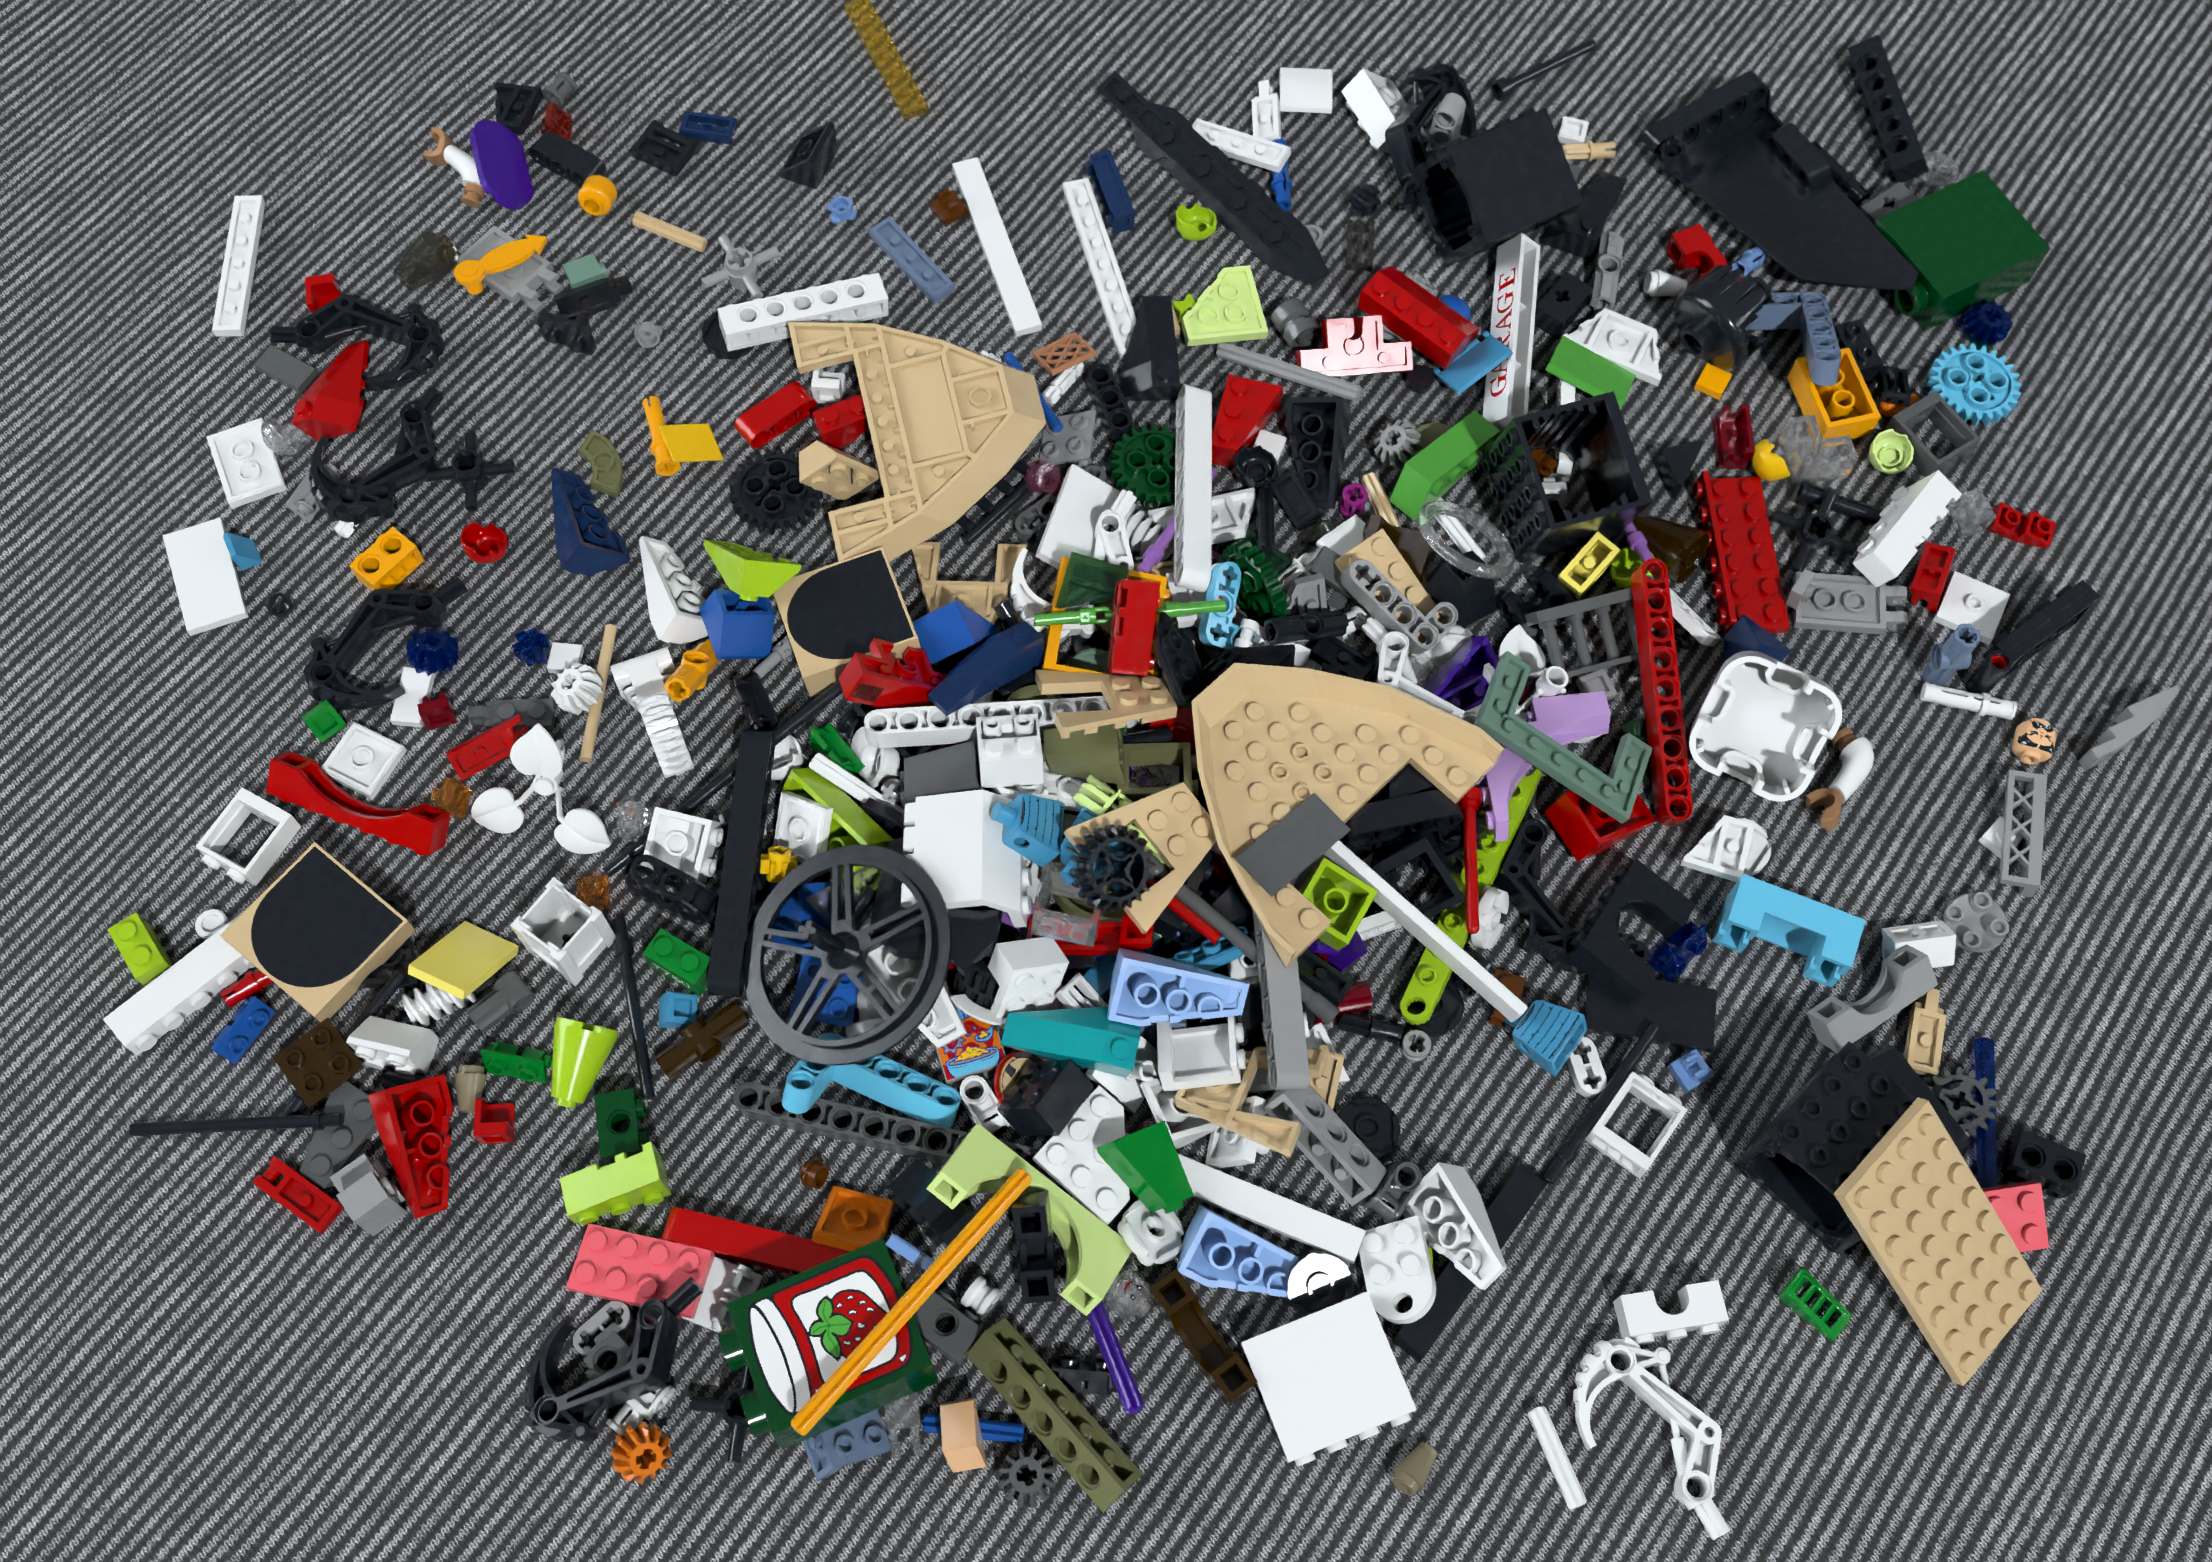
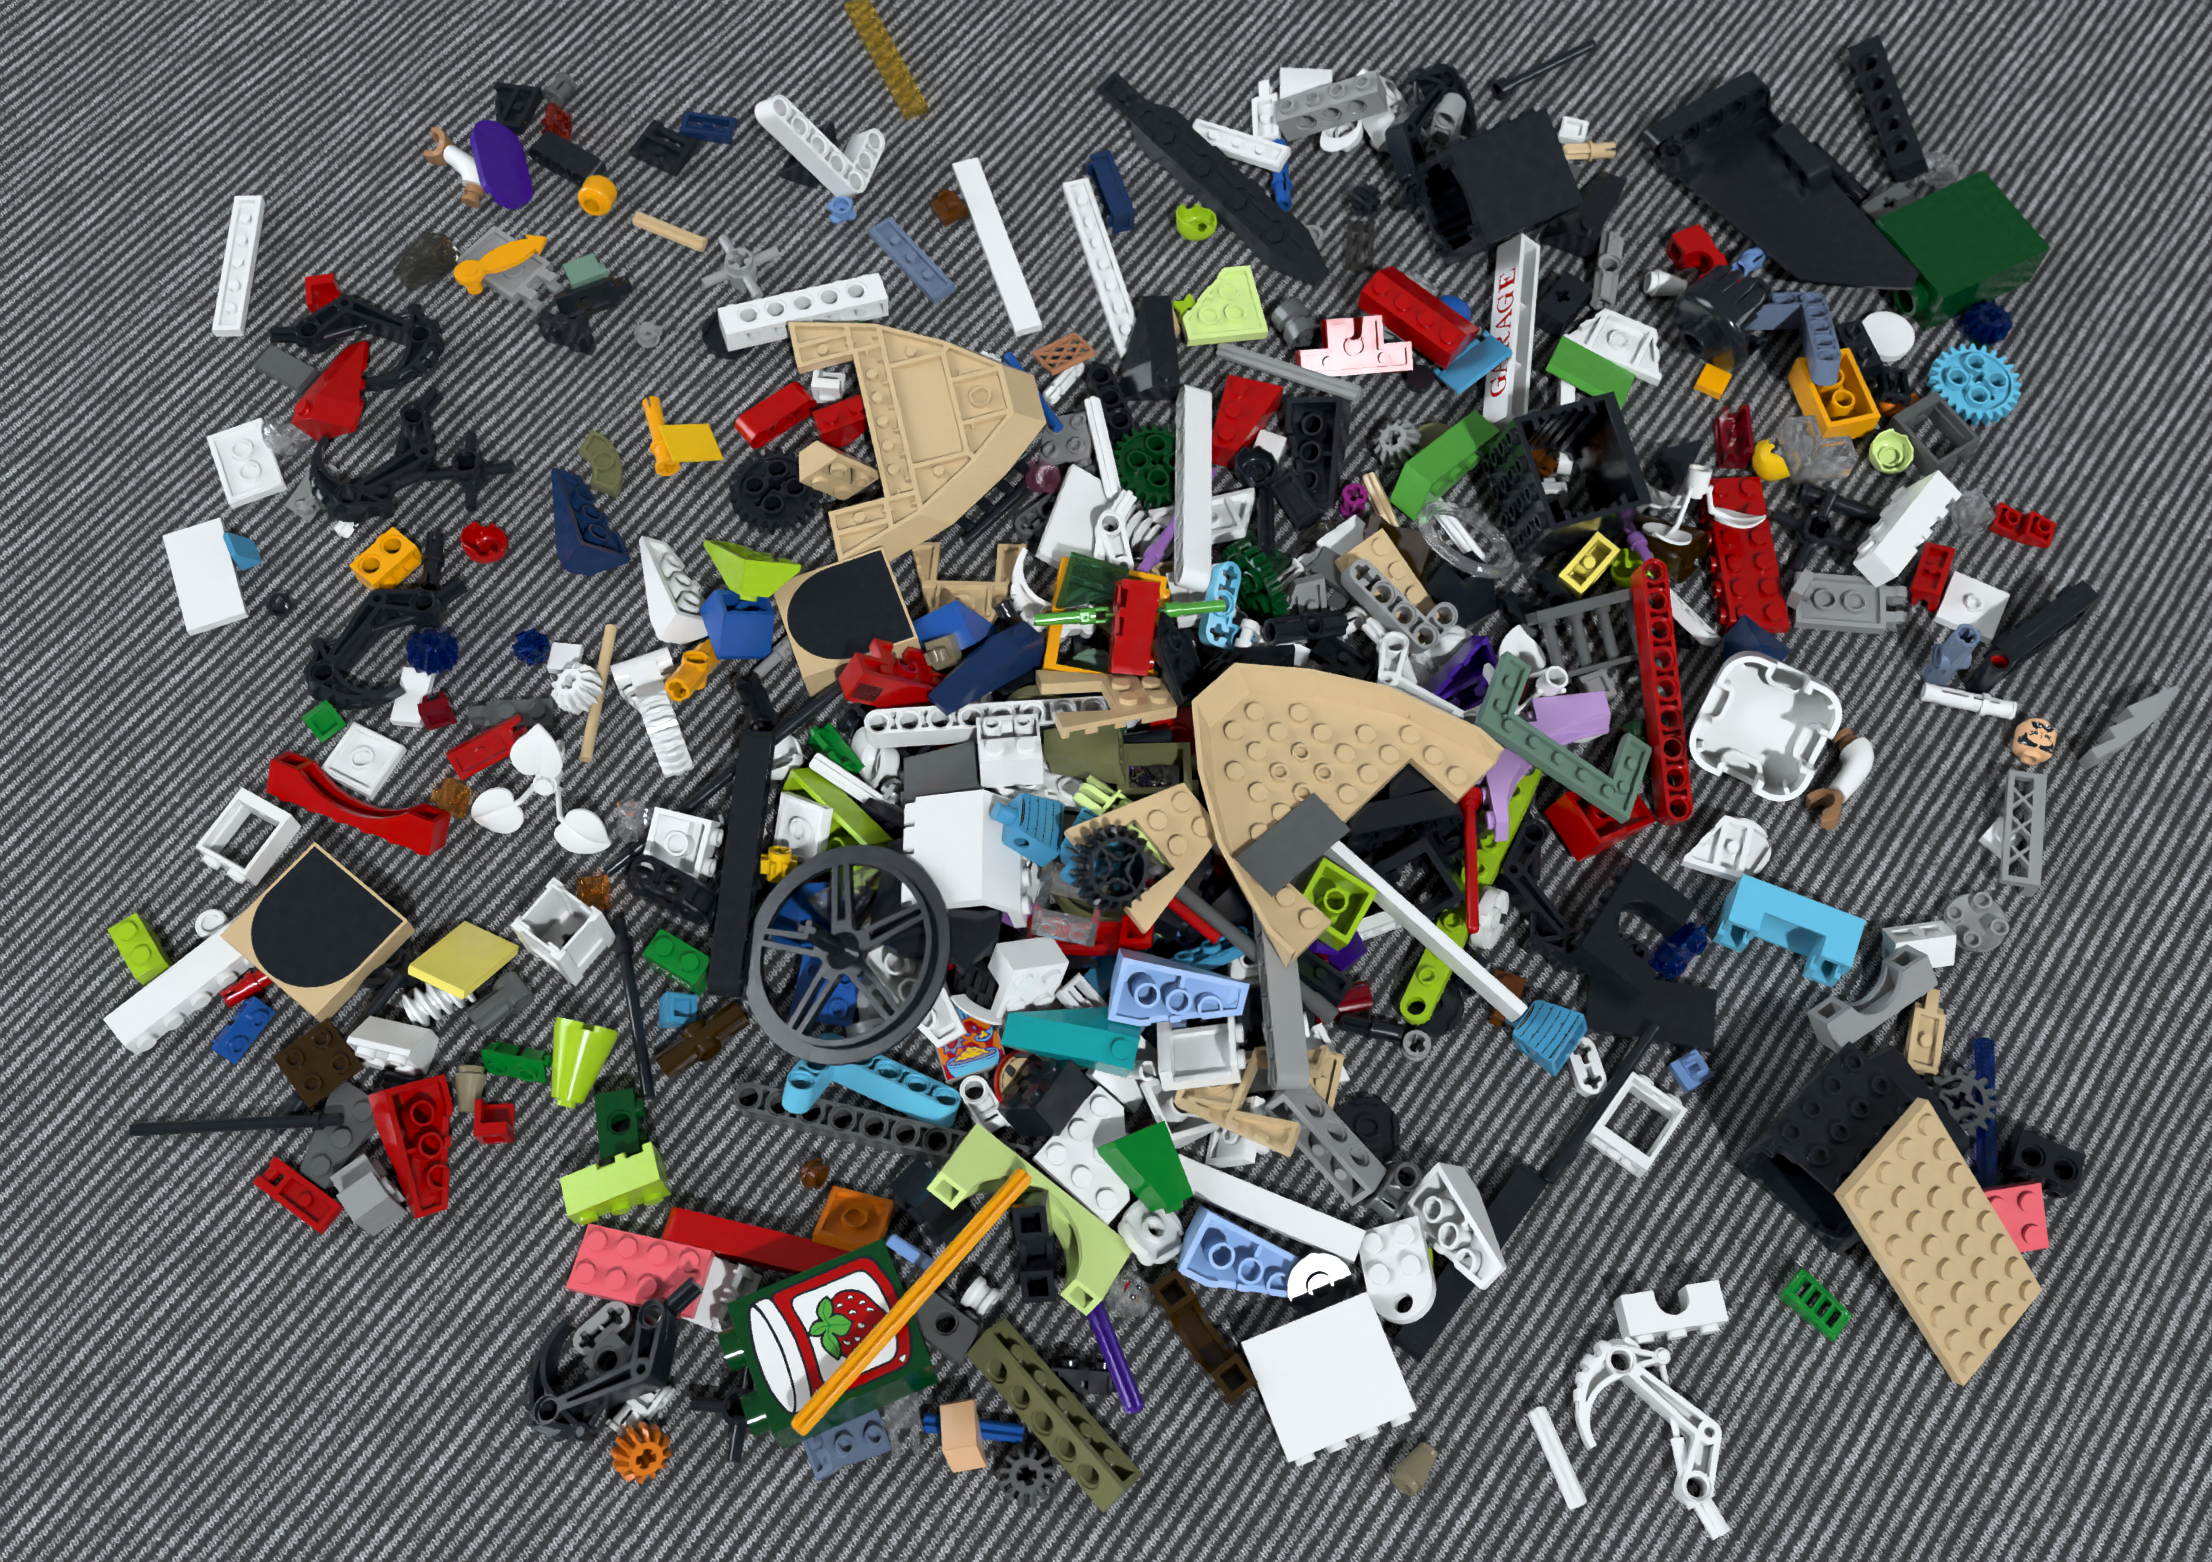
(432, 561): none -> black pin
(838, 172): none -> white beam
(943, 652): none -> dark tan tile
(1102, 447): none -> white axle
(1331, 106): none -> light grey brick
(1342, 137): none -> white piece
(1695, 486): none -> white plant
(1889, 334): none -> white tile

